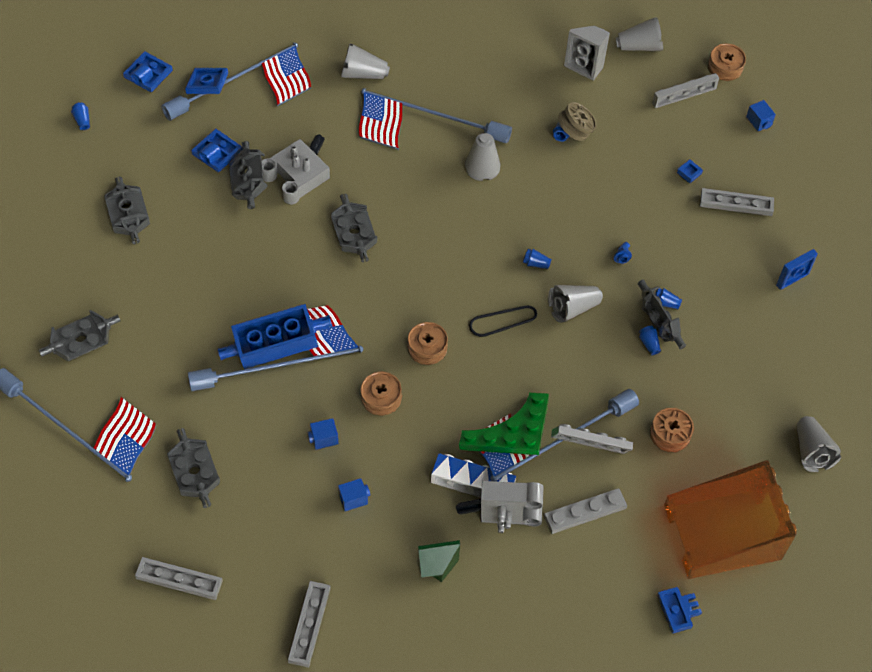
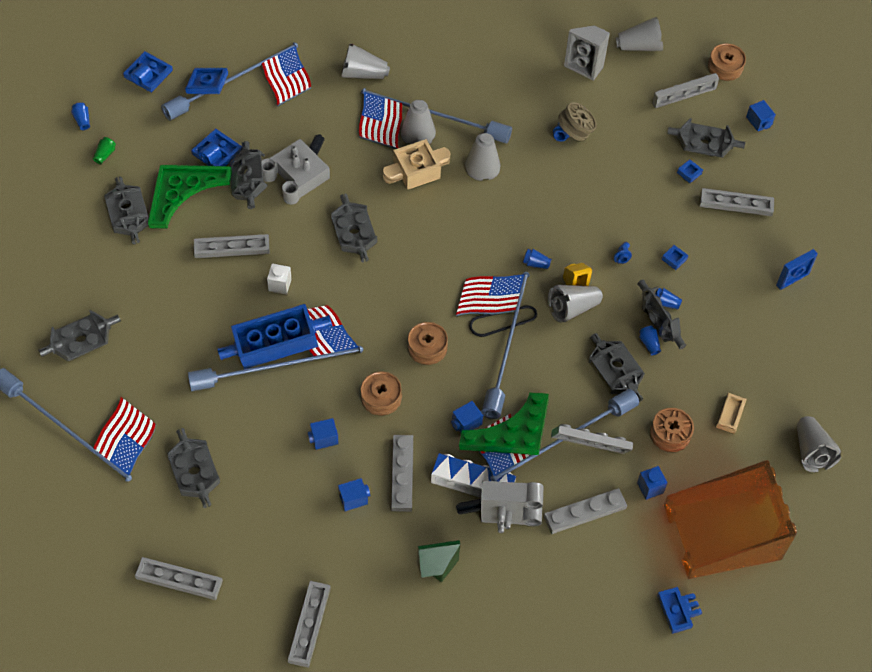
(104, 149): none -> green cone
(179, 183): none -> green plate
(231, 246): none -> light grey plate
(279, 279): none -> white brick
(402, 473): none -> light grey plate
(415, 156): none -> tan brick
(418, 124): none -> light grey cone
(467, 417): none -> blue brick
(493, 296): none -> flag
(577, 274): none -> yellow slope
(618, 378): none -> dark grey plate
(652, 482): none -> blue brick
(675, 257): none -> blue plate
(719, 139): none -> dark grey plate
(731, 413): none -> tan tile

